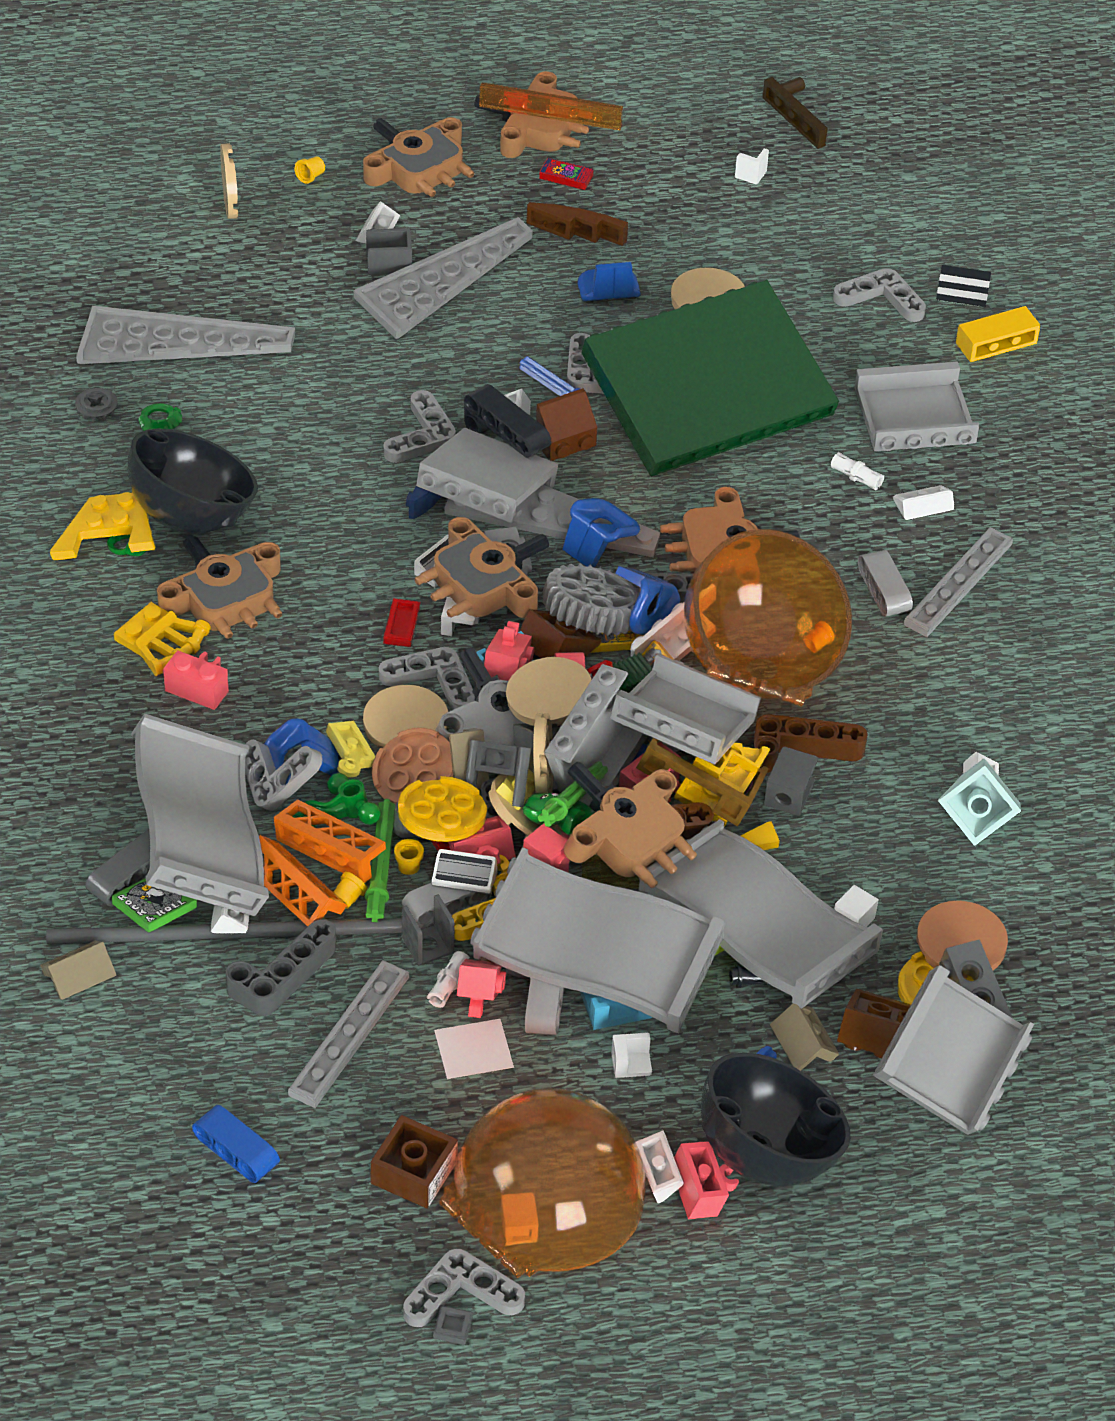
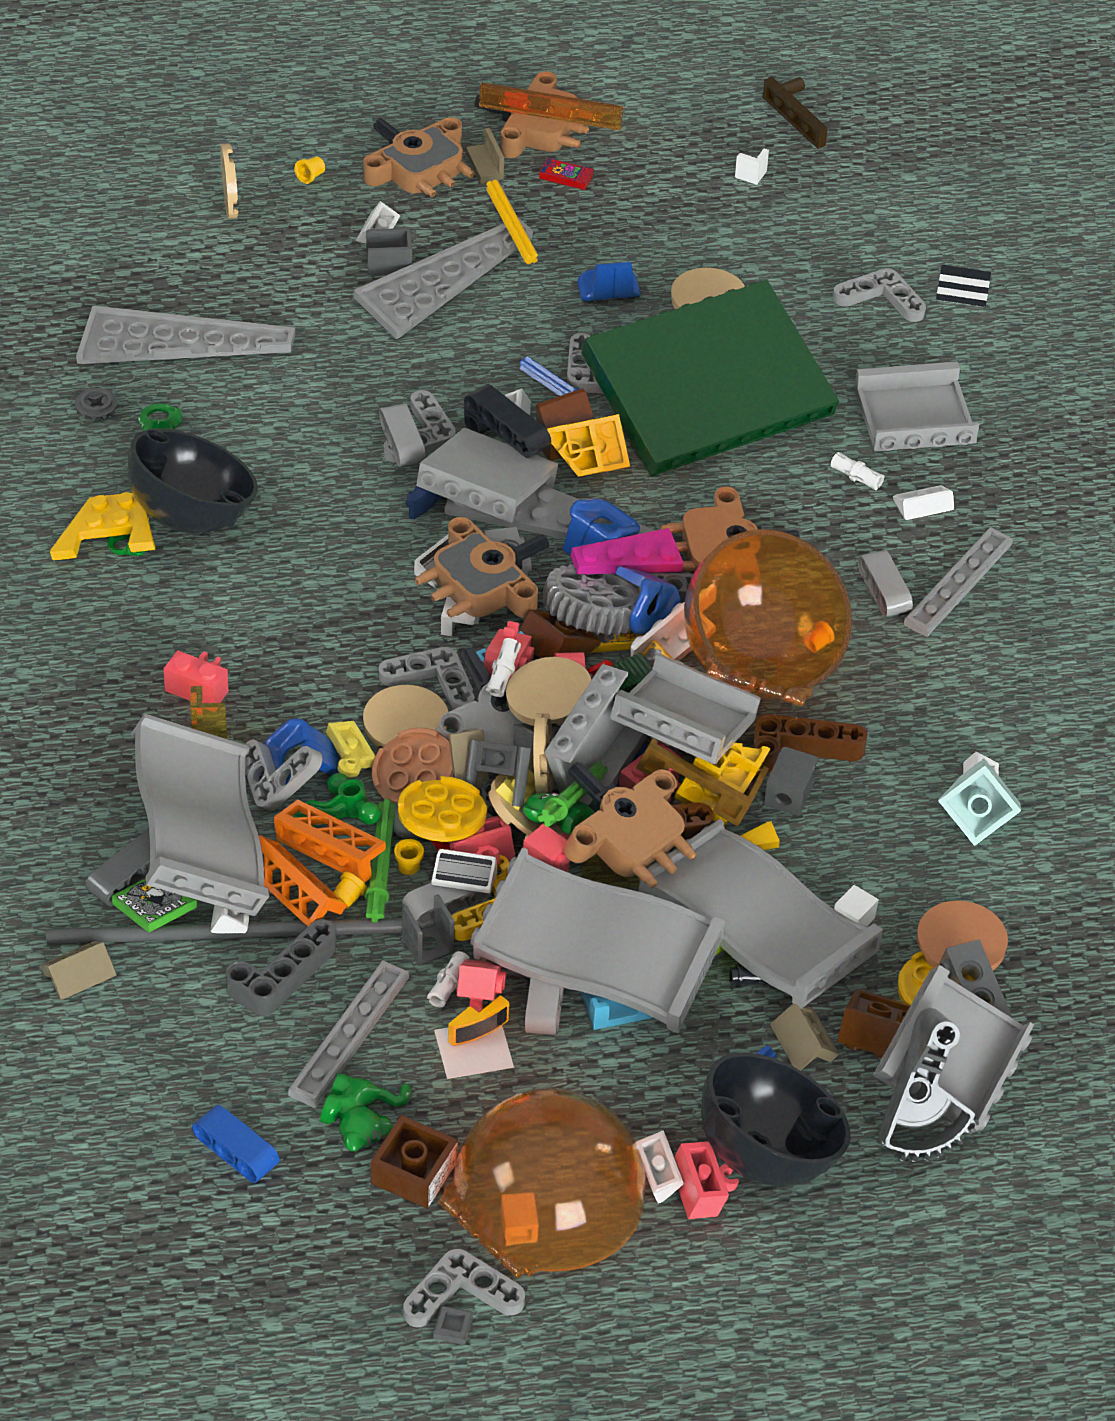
(151, 626): yellow plate -> none
(207, 716): none -> clear yellow panel
(224, 586): medium nougat piece -> none
(349, 1102): none -> green animal
(401, 622): red tile -> none
(402, 434): none -> light grey beam
(474, 1025): none -> slope
(487, 159): none -> dark tan panel
(503, 667): none -> white pin
(512, 222): none -> yellow axle
(572, 221): reddish brown slope -> none
(591, 445): none -> yellow slope
(631, 1055): white panel -> none
(644, 552): none -> dark pink wing
(924, 1061): none -> dark grey arm
(998, 334): yellow brick -> none

